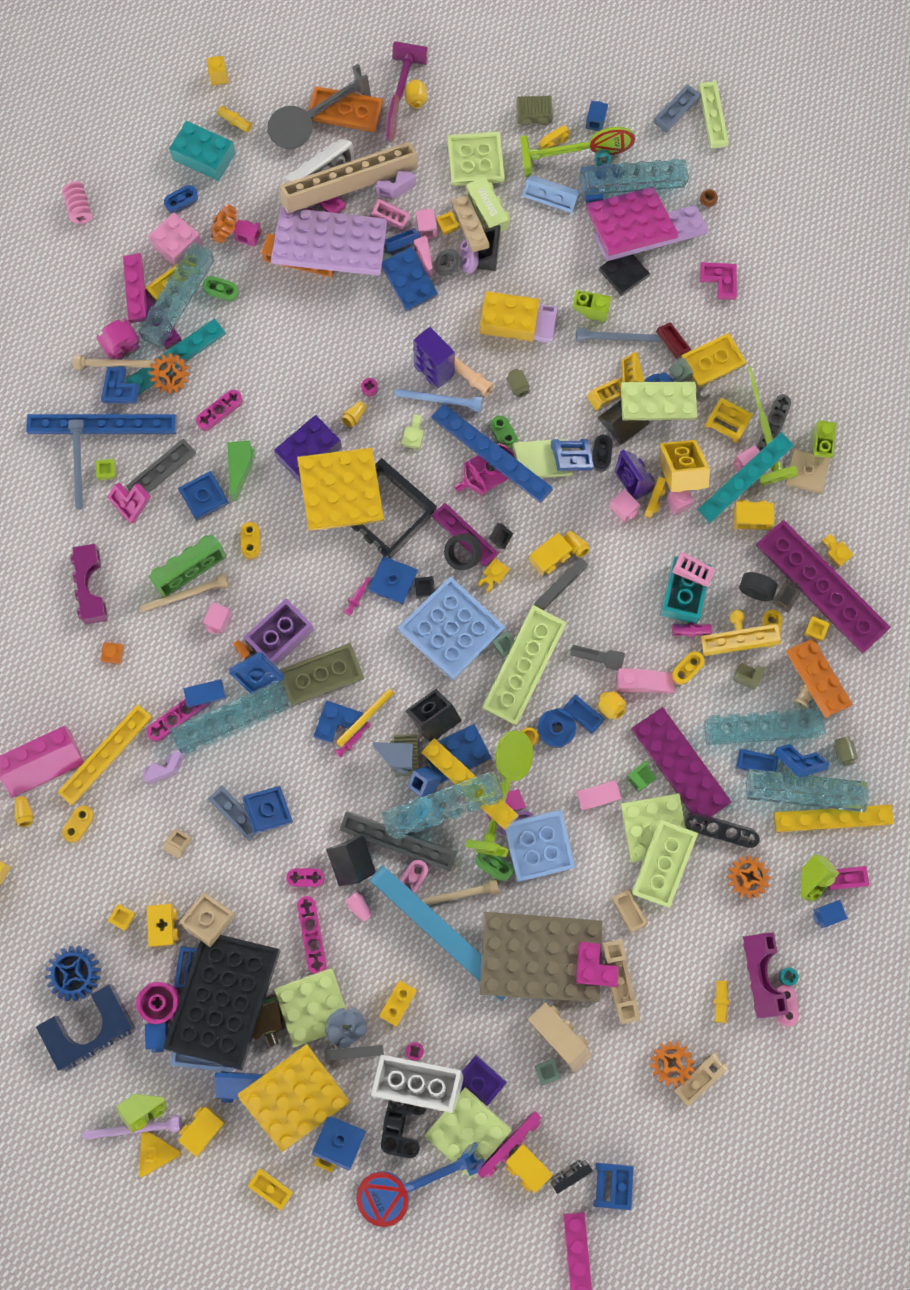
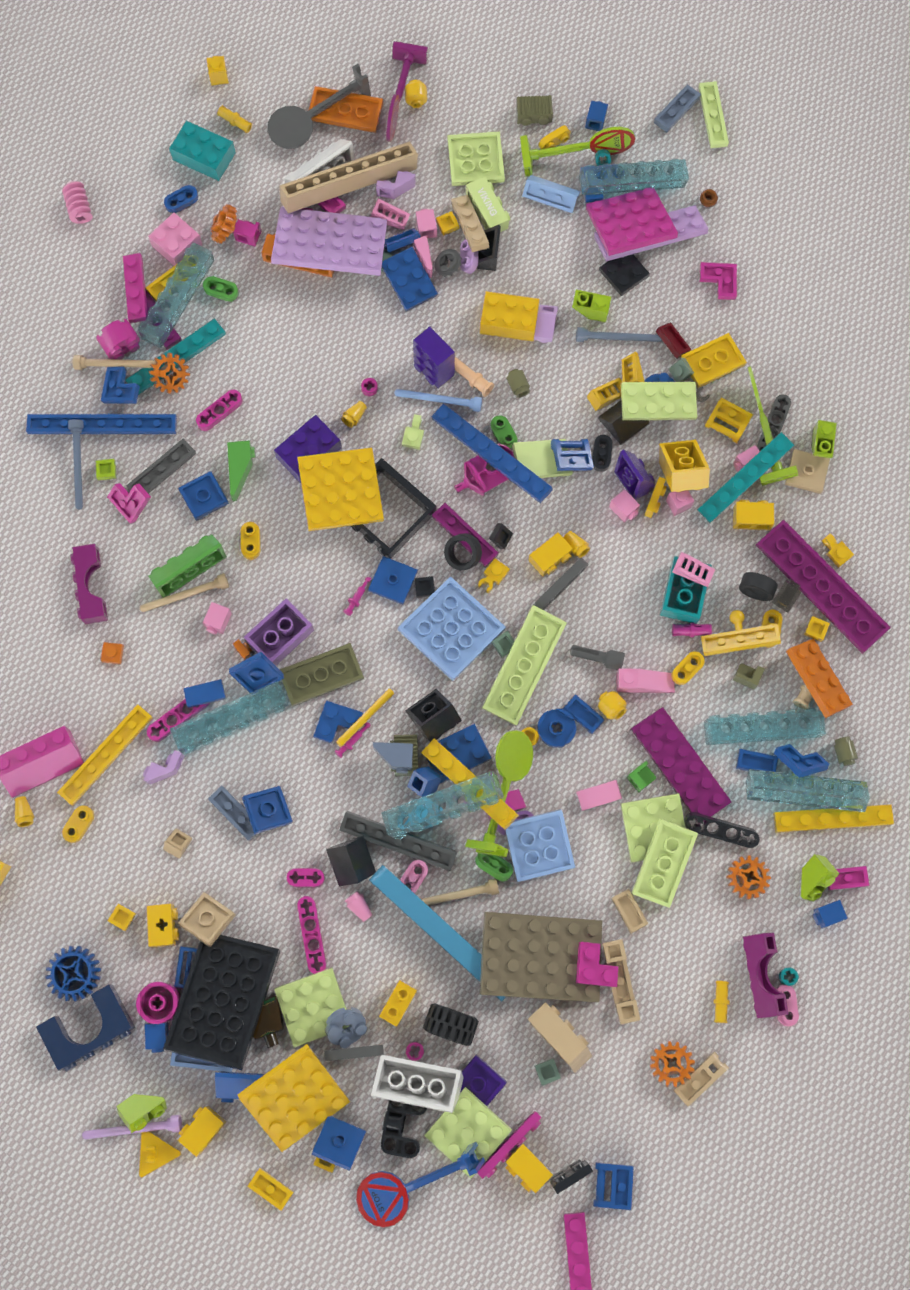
(450, 1024): none -> black tyre

